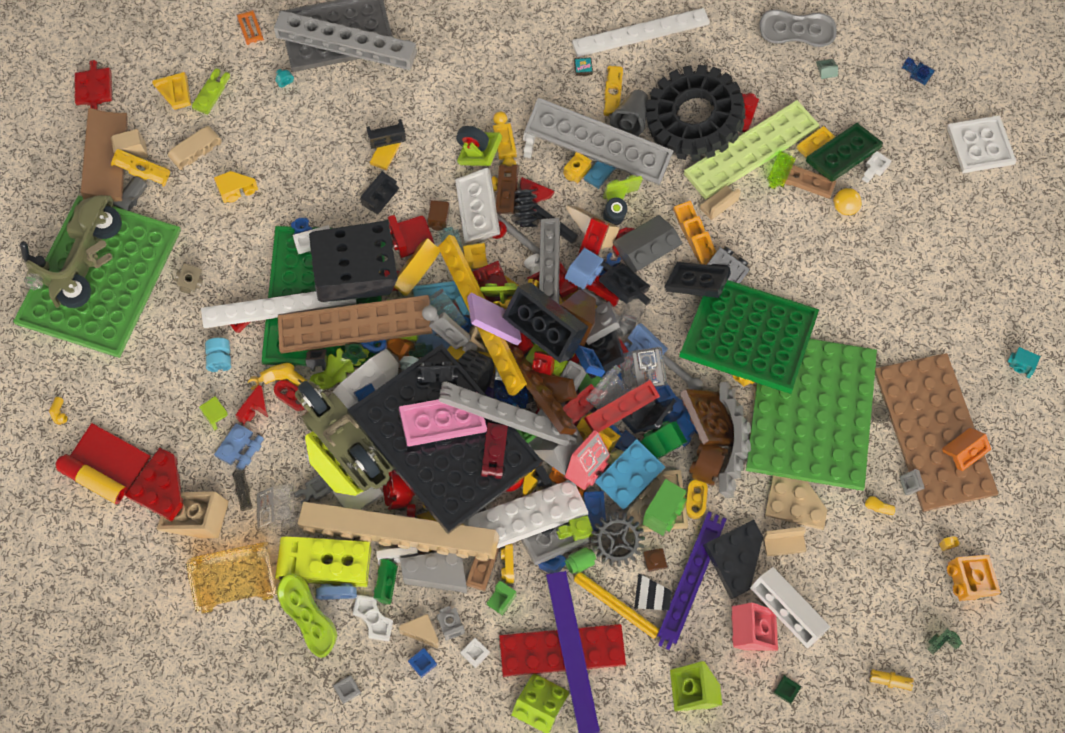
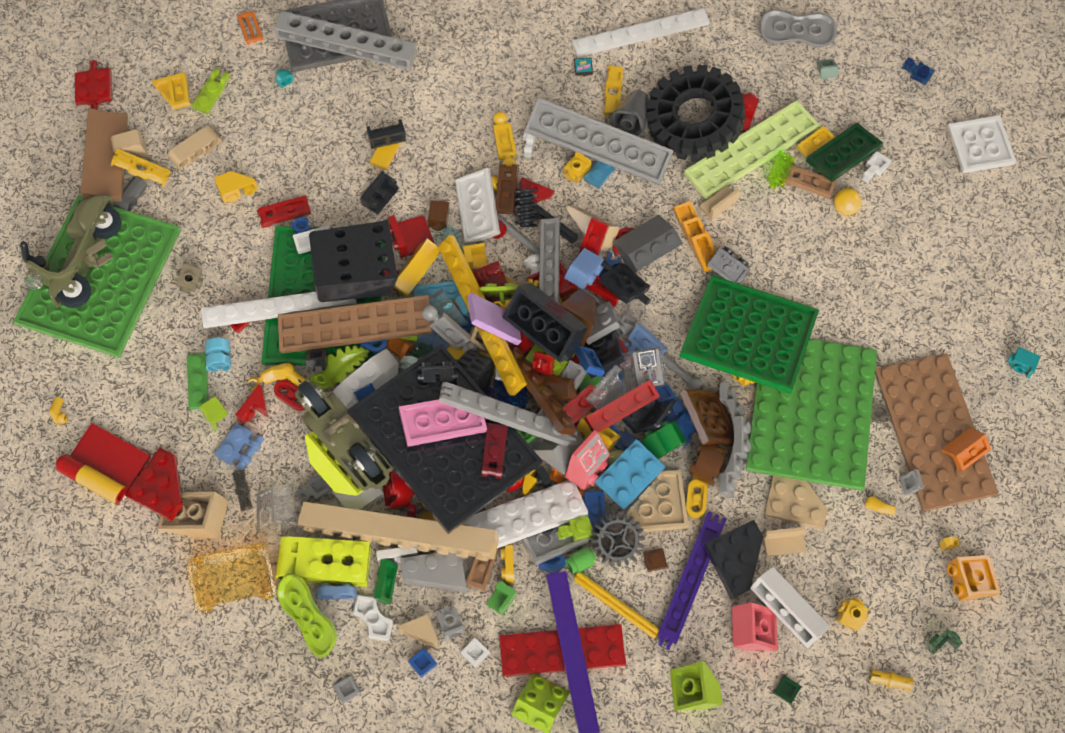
(197, 380): none -> bright green plate
(284, 211): none -> red plate
(357, 348): dark green plate -> none
(477, 146): lime plate -> none
(614, 193): plate -> none
(651, 595): sticker -> none
(663, 509): bright green brick -> none
(697, 279): black plate -> none
(852, 613): none -> yellow brick

